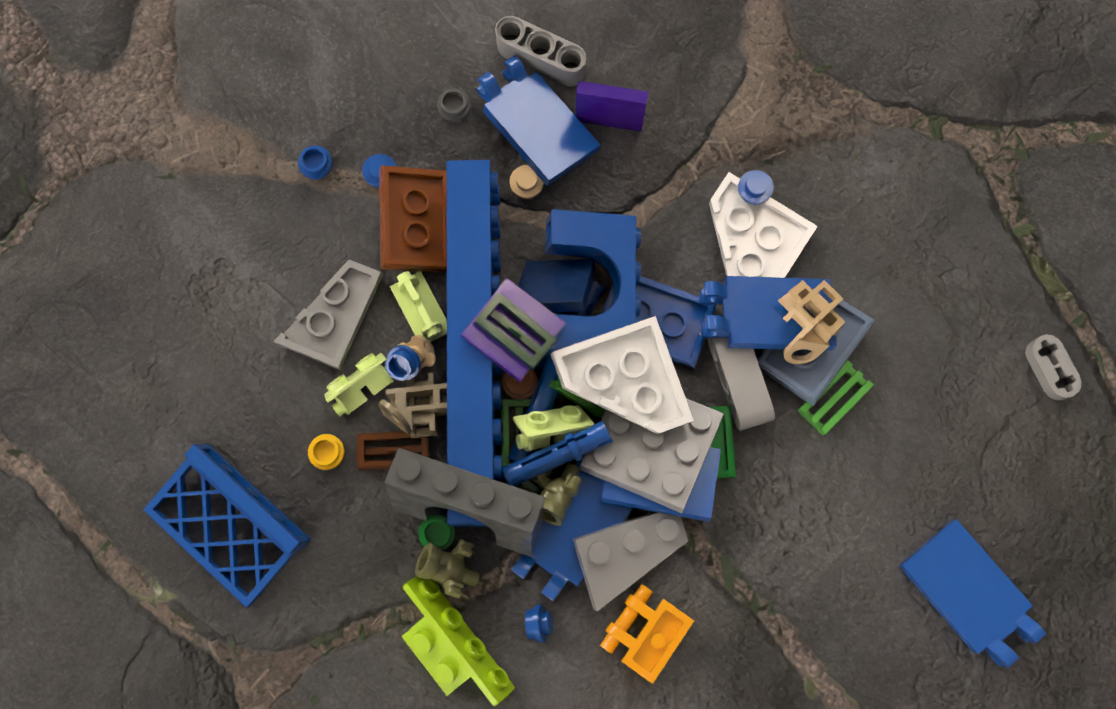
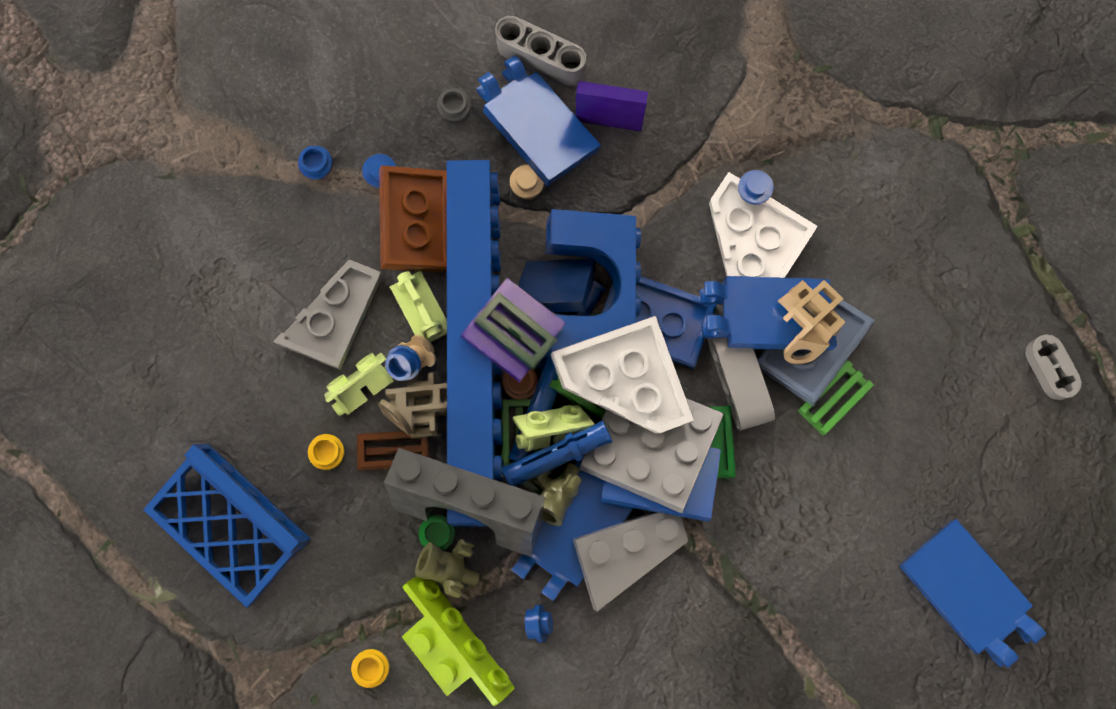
(370, 668): none -> yellow plate
(657, 638): light orange plate -> none

